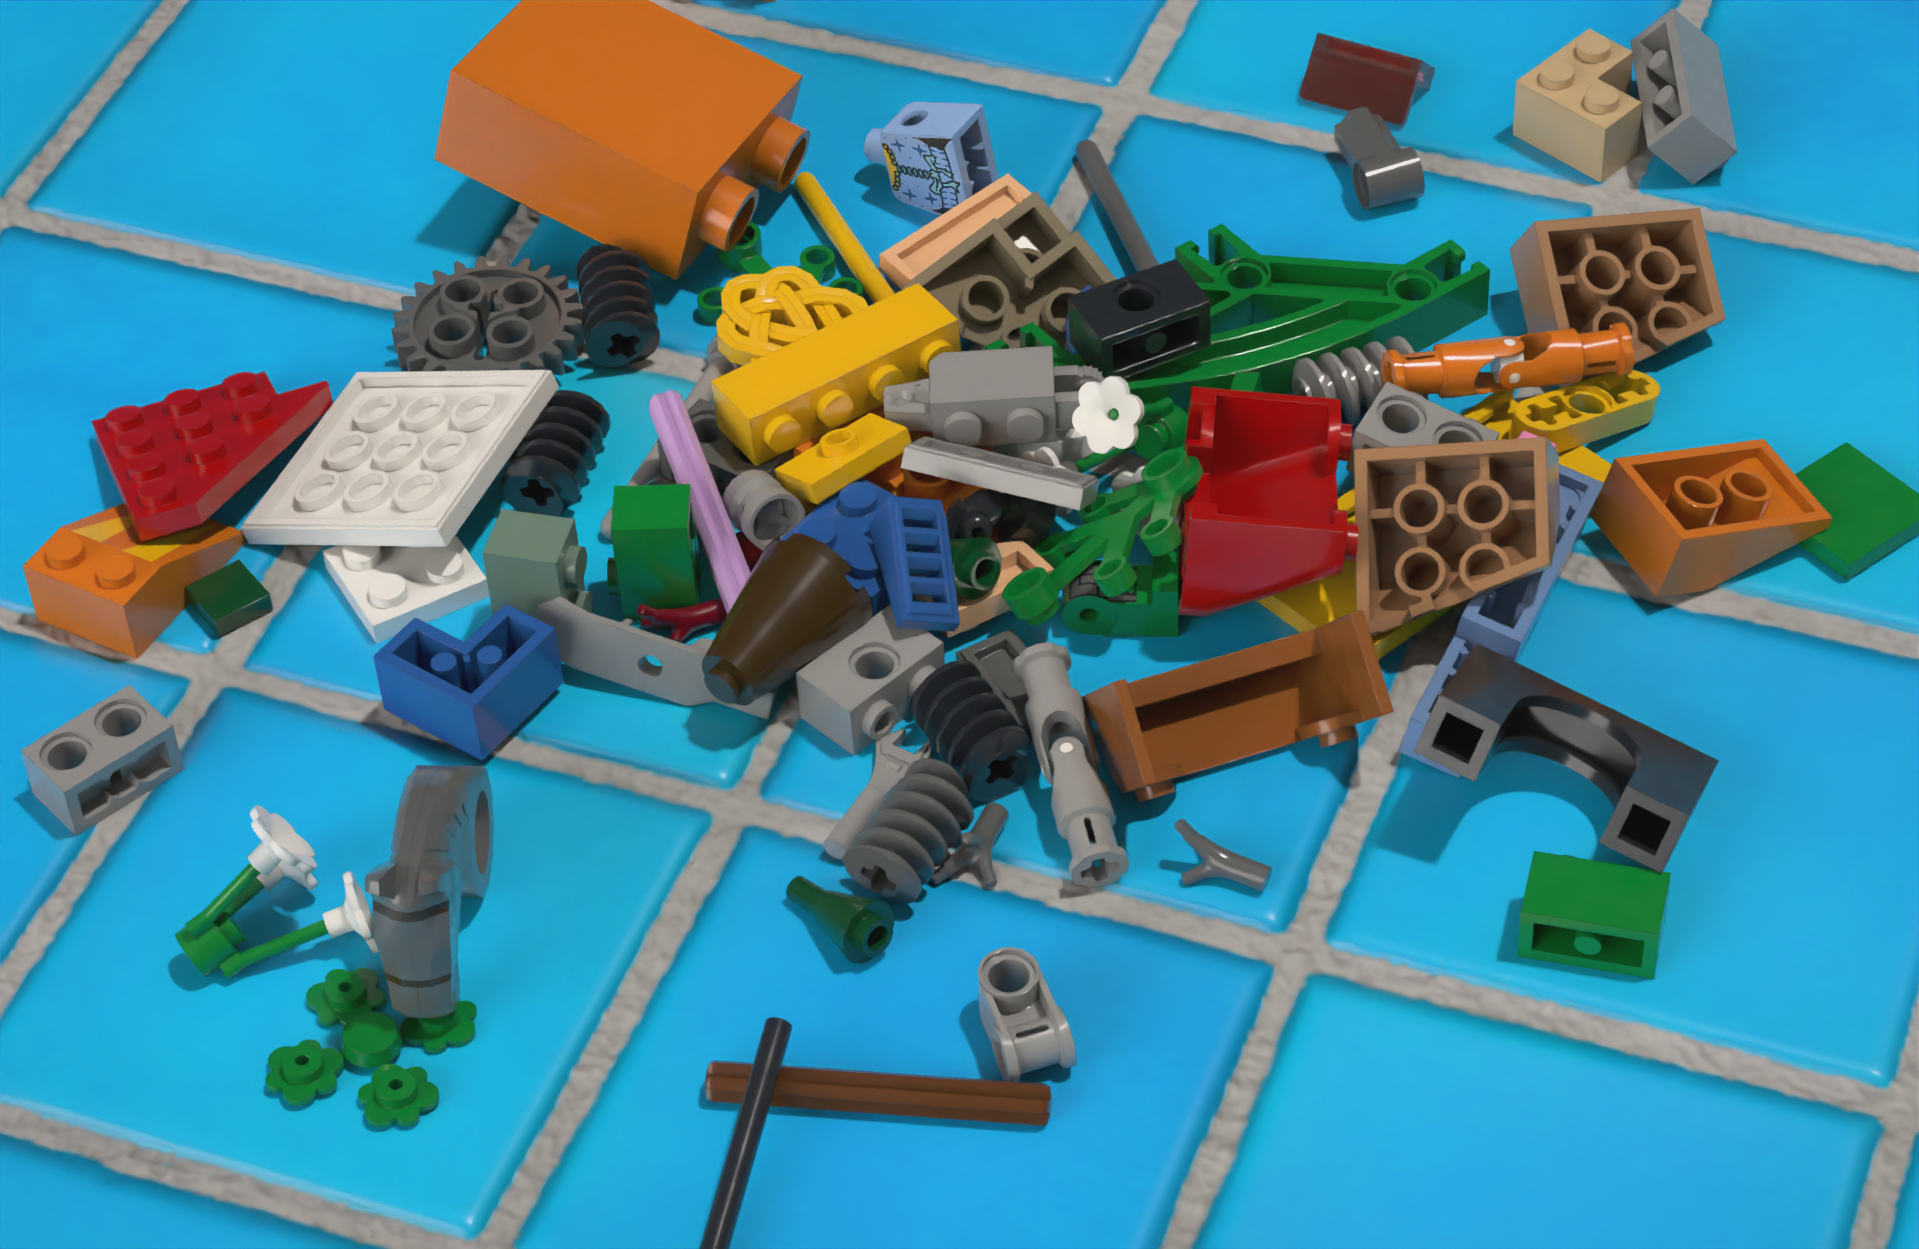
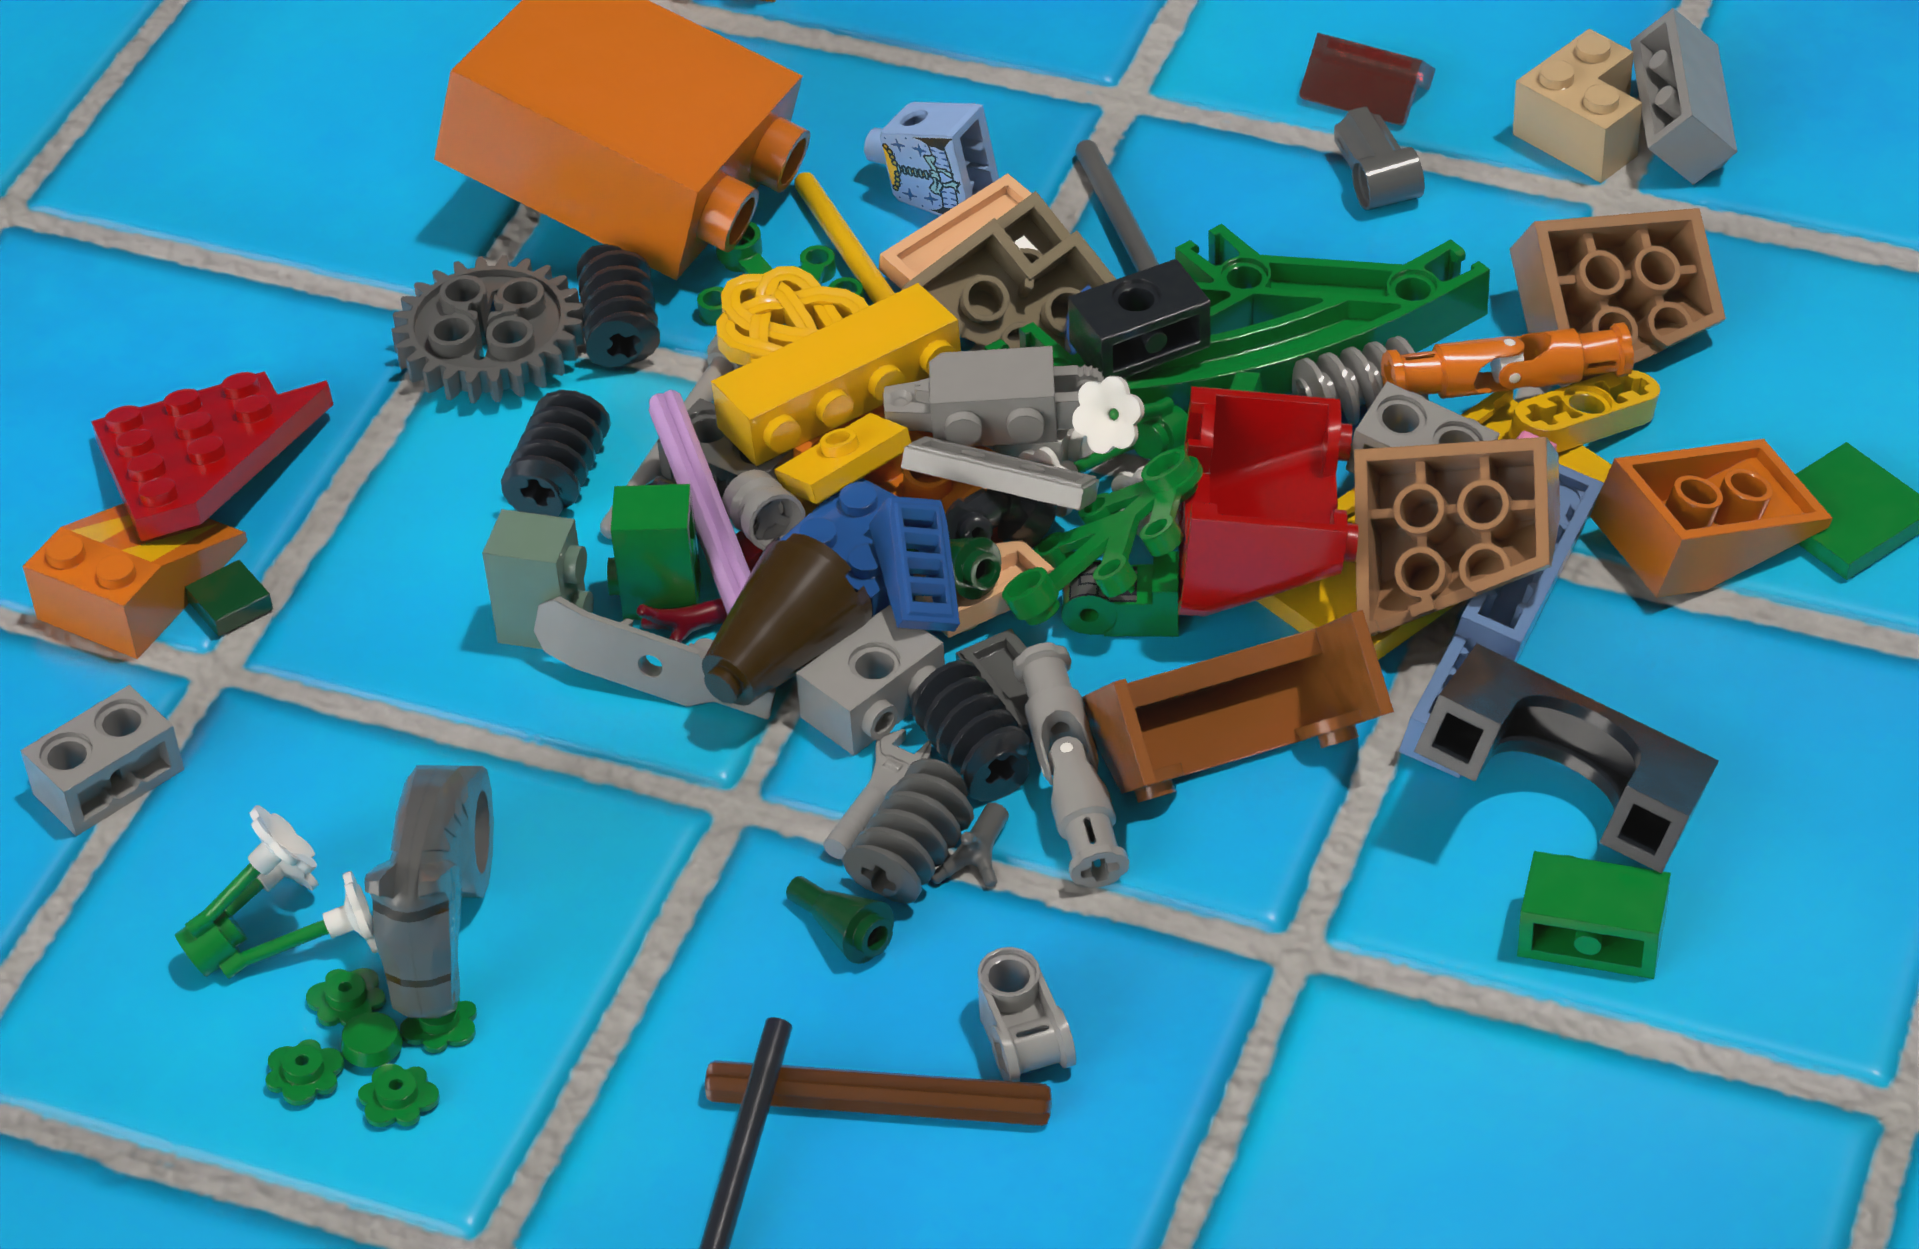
(400, 458): white tile -> none
(405, 582): white plate -> none
(473, 688): blue brick -> none
(1221, 862): dark grey bar -> none

